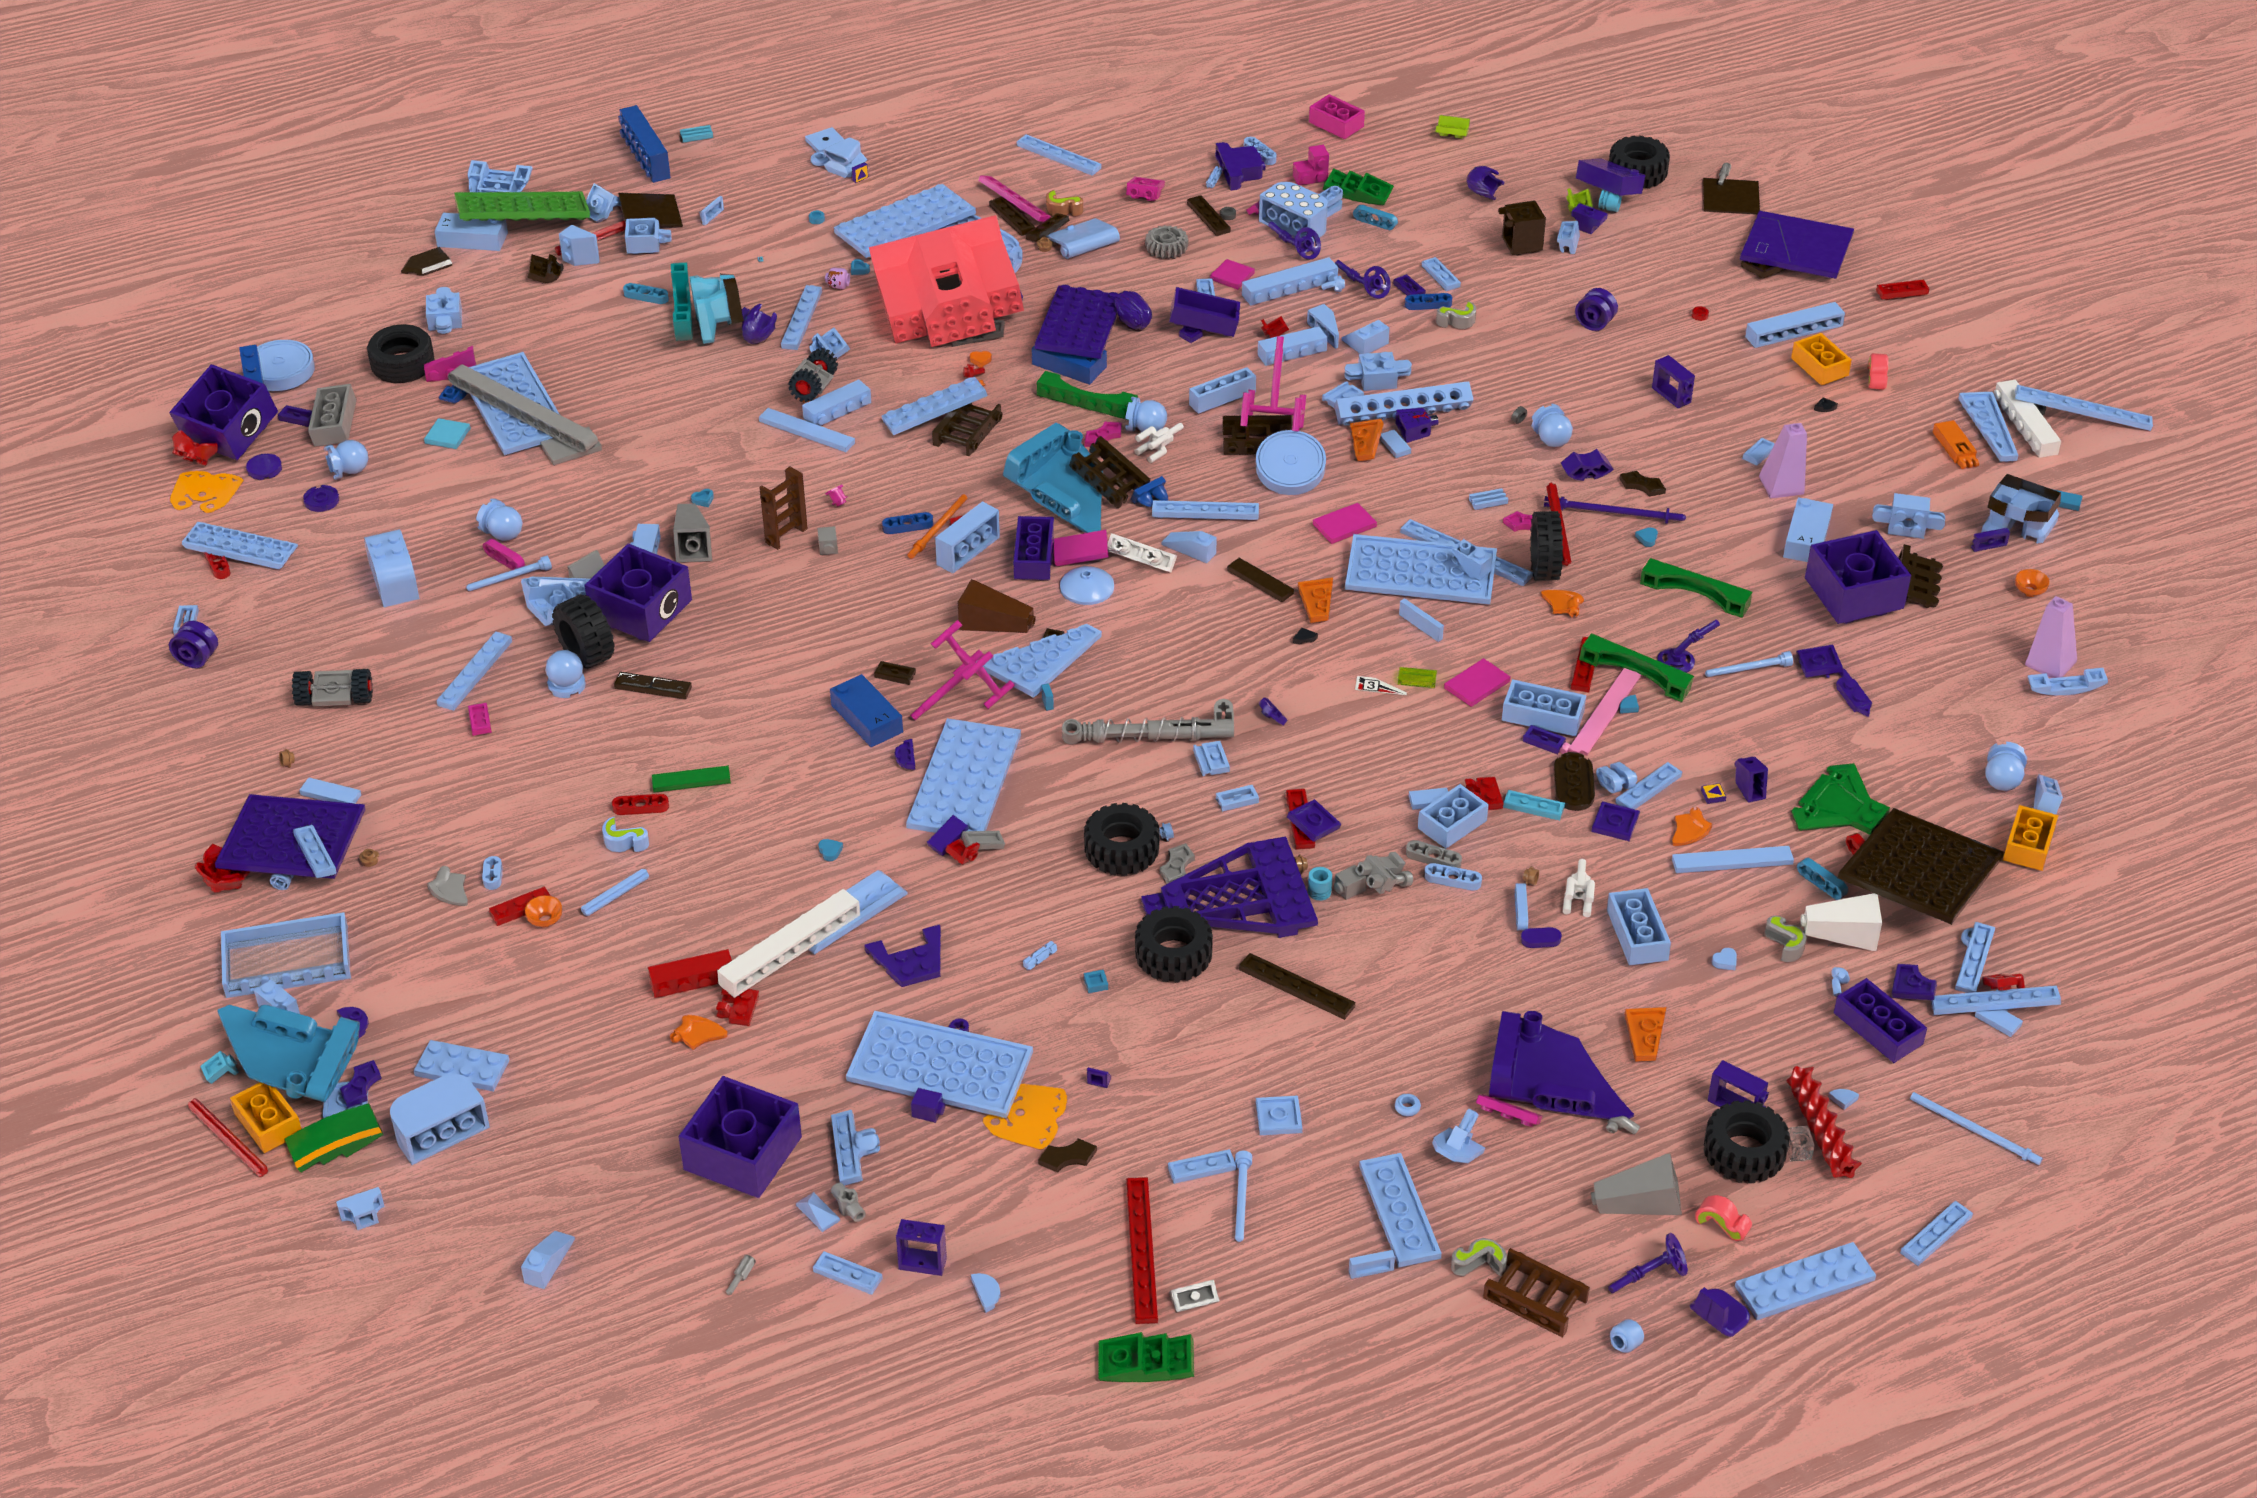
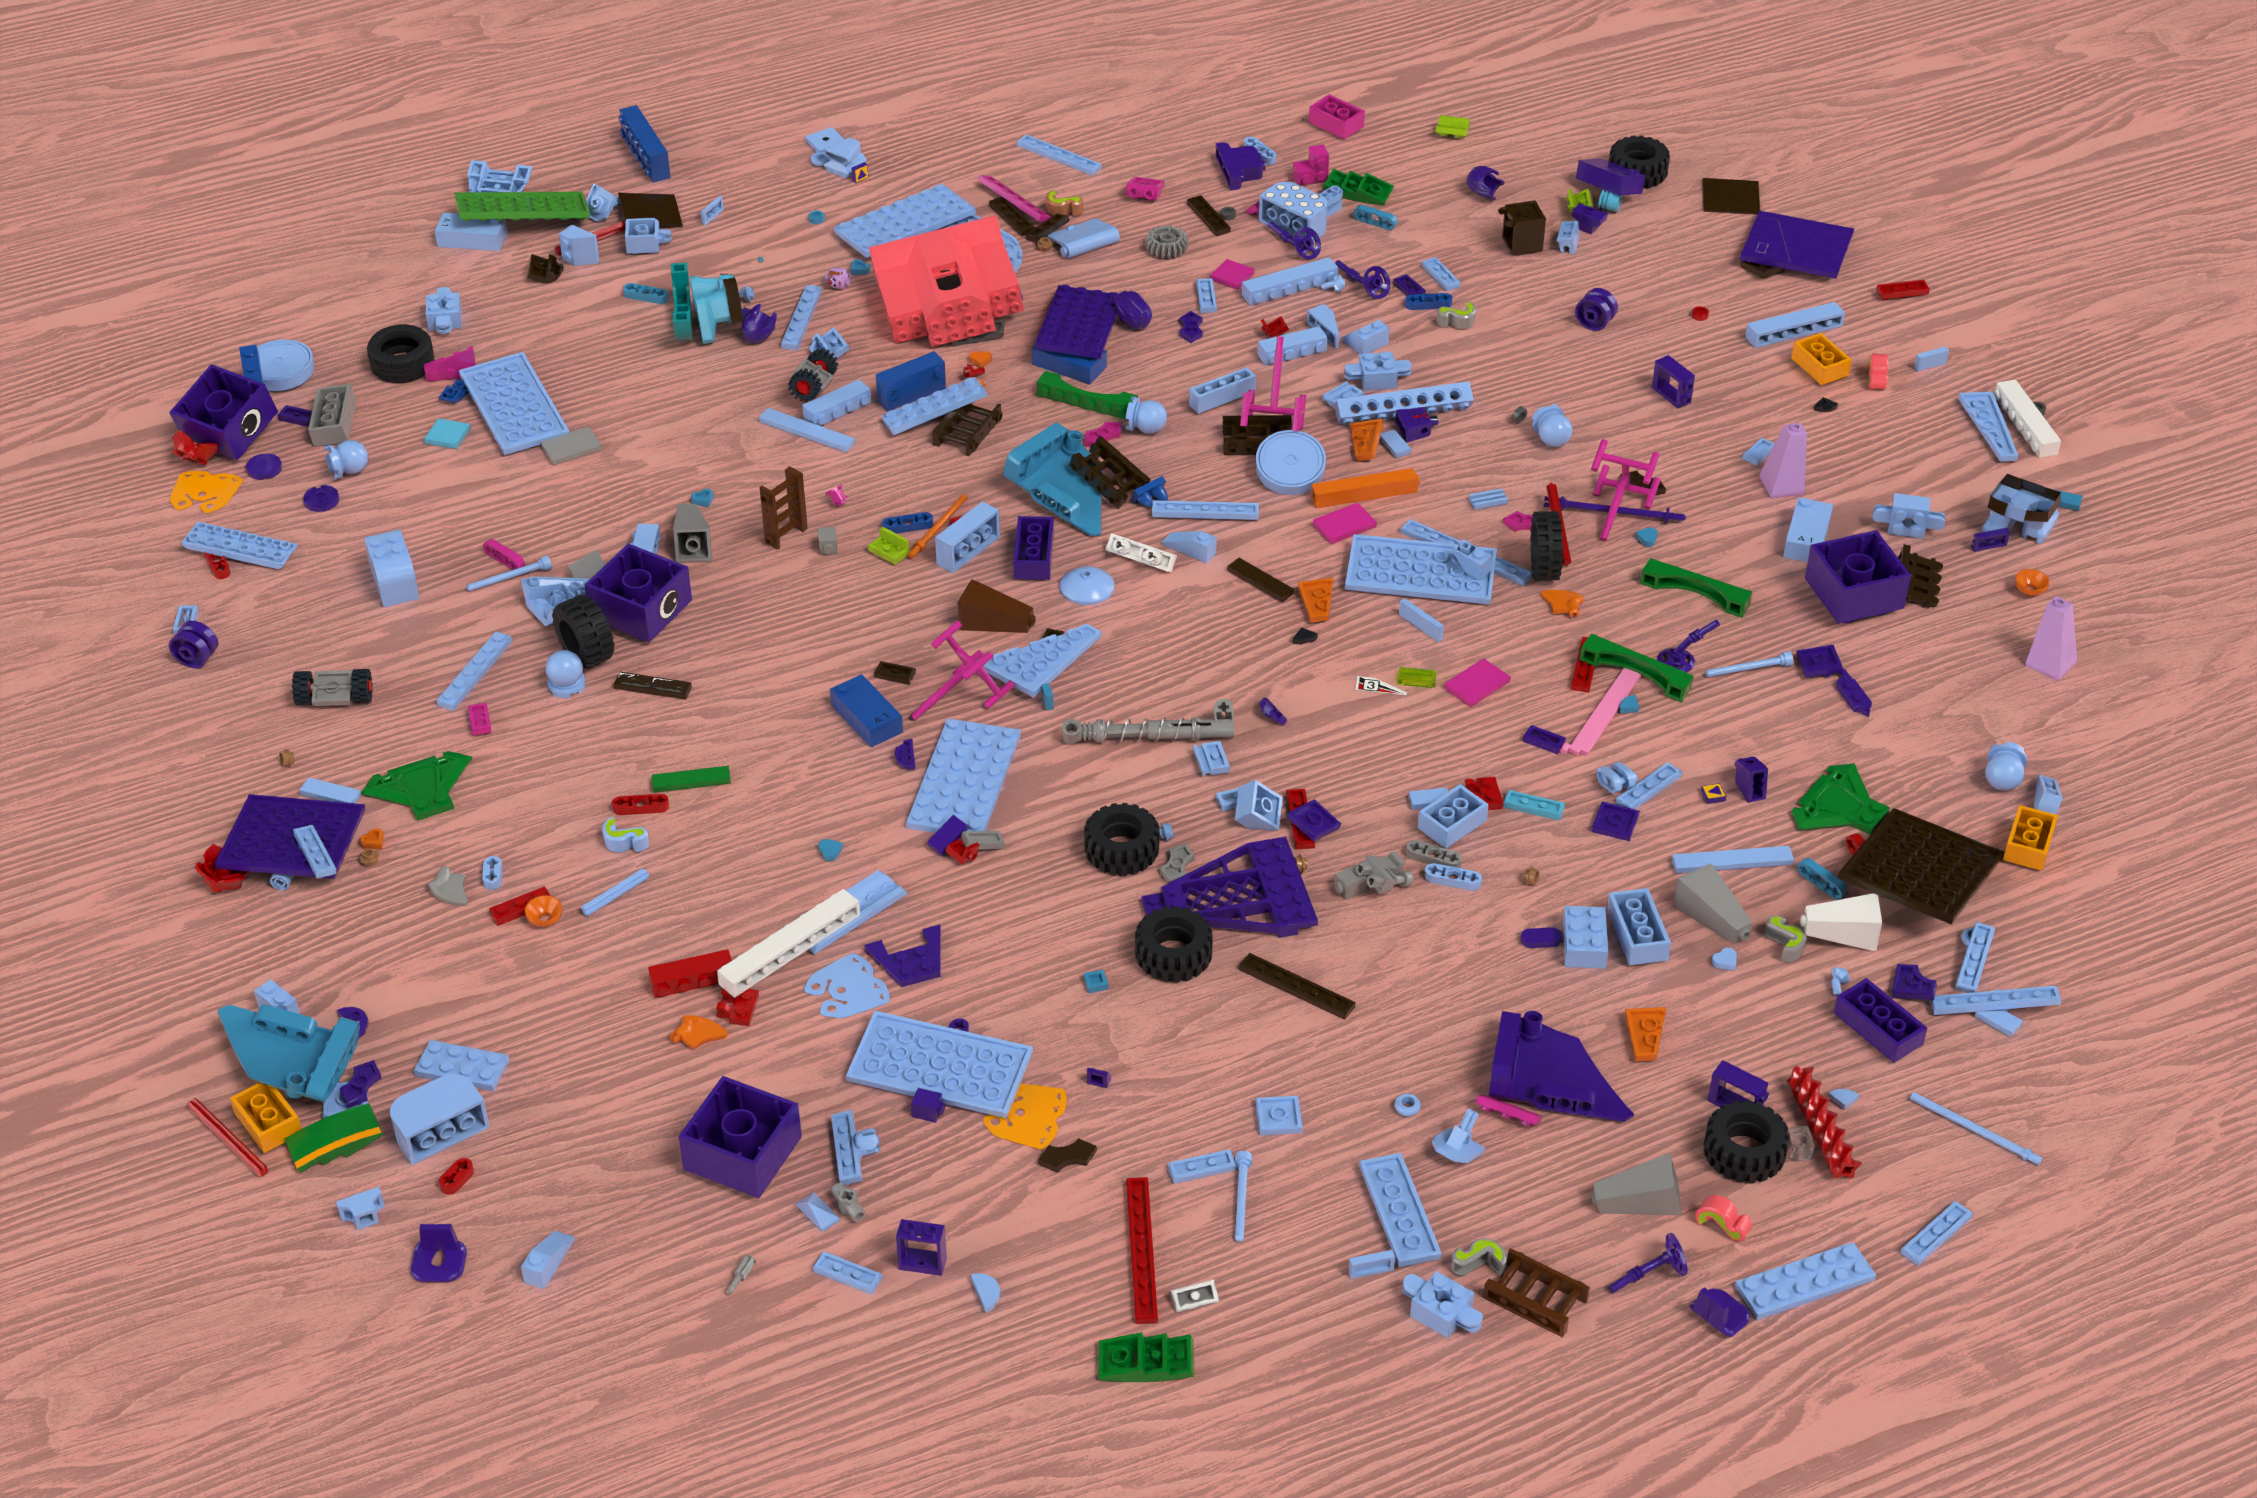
(218, 1066): medium azure bracket -> none
(287, 953): clear window -> none
(373, 839): none -> orange tile
(420, 784): none -> green plate
(427, 262): dark brown tile -> none
(436, 1238): none -> dark purple piece
(457, 1176): none -> red beam
(499, 520): light blue tile -> none
(523, 408): light grey beam -> none
(696, 133): medium azure tile -> none
(746, 293): none -> light blue plate
(858, 984): none -> light blue piece
(890, 546): none -> lime bracket
(910, 381): none -> blue brick
(1040, 955): light blue axle -> none
(1081, 548): dark pink tile -> none
(1157, 440): white plant -> none
(1205, 312): dark purple piece -> none
(1214, 176): light blue axle -> none
(1258, 807): none -> light blue slope
(1320, 883): medium azure piece -> none
(1364, 487): none -> orange brick
(1434, 1312): none -> light blue brick
(1521, 906): light blue beam -> none
(1544, 707): light blue brick -> none
(1574, 781): dark brown tile -> none
(1579, 887): white plant -> none
(1585, 937): none -> light blue brick
(1586, 465): dark purple brick -> none
(1622, 1122): light grey arm -> none
(1624, 483): none -> dark pink piece
(1626, 1336): light blue head -> none
(1690, 828): orange arm -> none
(1710, 902): none -> light grey slope
(1724, 172): light grey axle -> none
(1931, 359): none -> light blue tile
(1949, 436): orange hinge -> none
(2004, 981): red plate -> none
(2069, 685): light blue slope -> none
(2083, 407): light blue tile -> none

